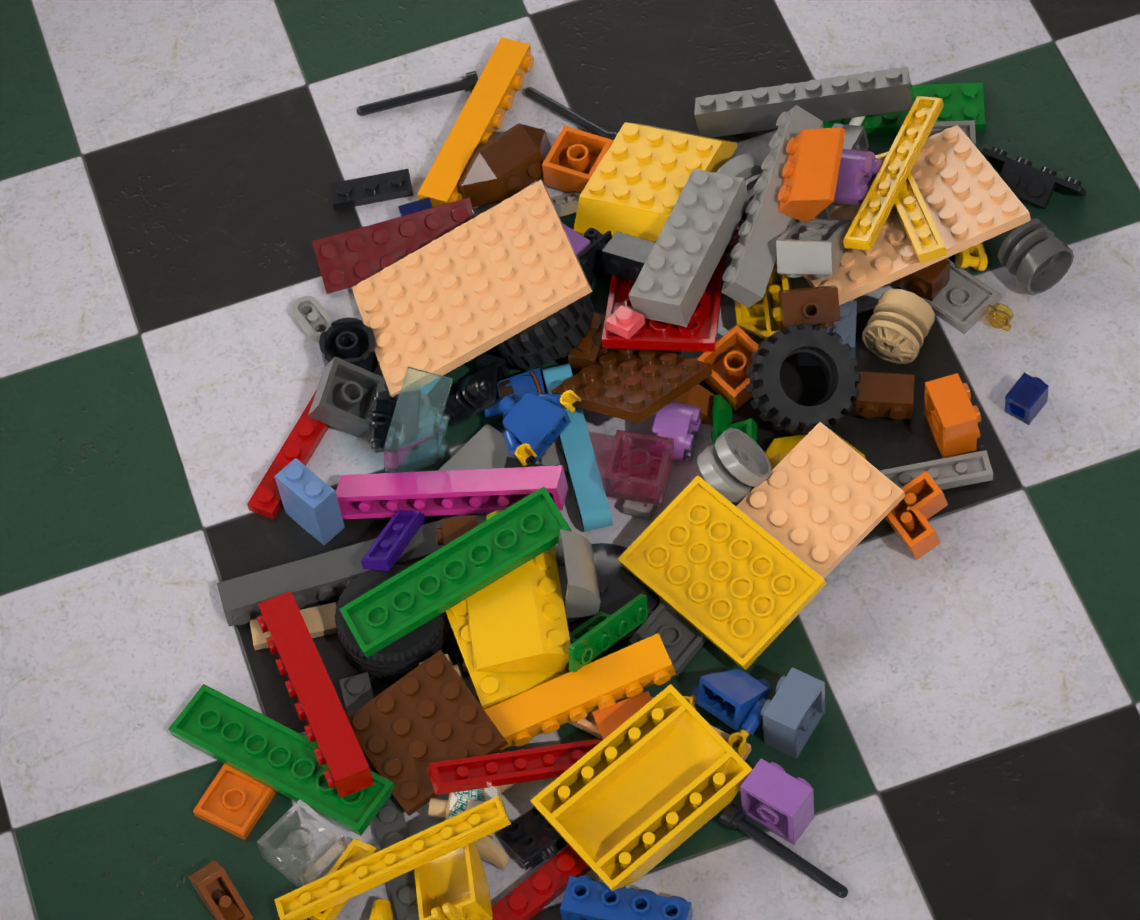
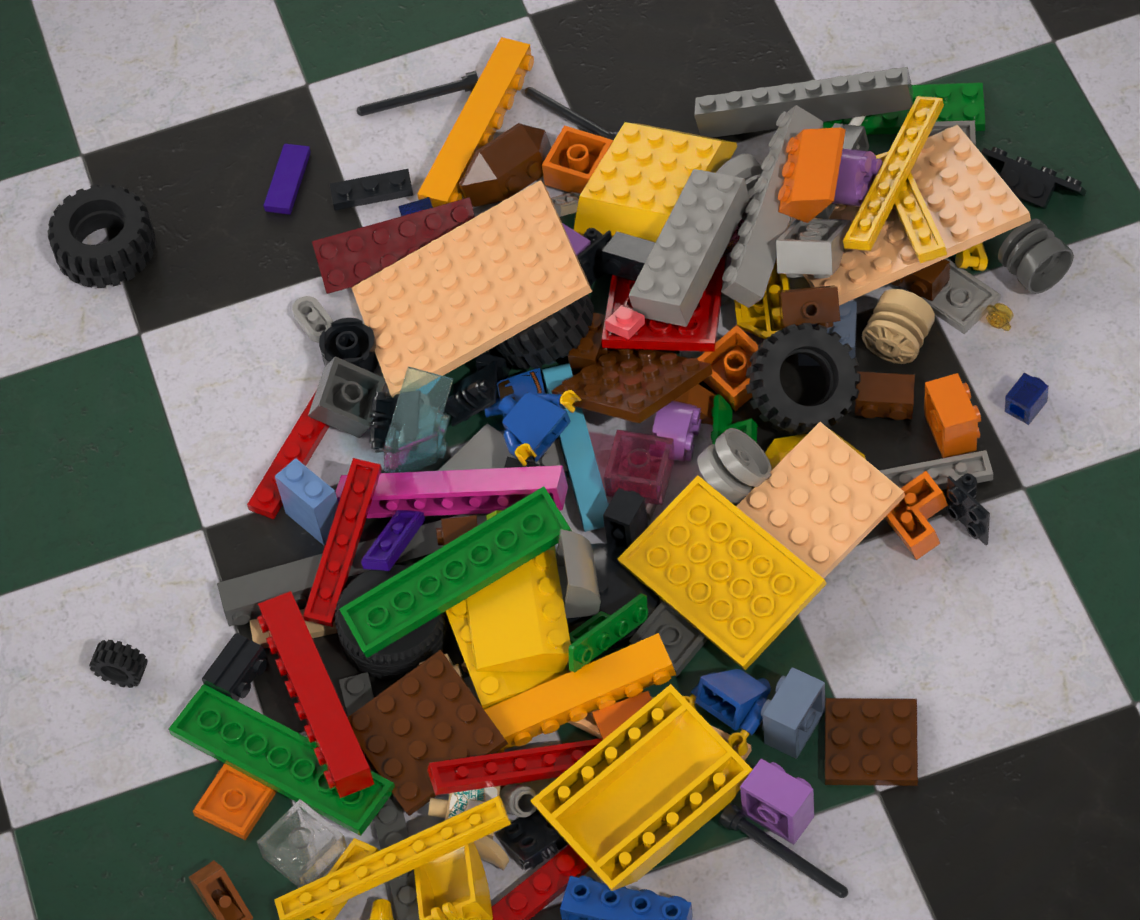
(96, 210): none -> black tyre
(118, 663): none -> black tyre
(236, 667): none -> black brick
(287, 178): none -> dark purple tile
(342, 542): none -> red plate
(517, 799): none -> light grey brick
(625, 518): none -> black brick
(871, 742): none -> reddish brown plate
(965, 508): none -> black hinge

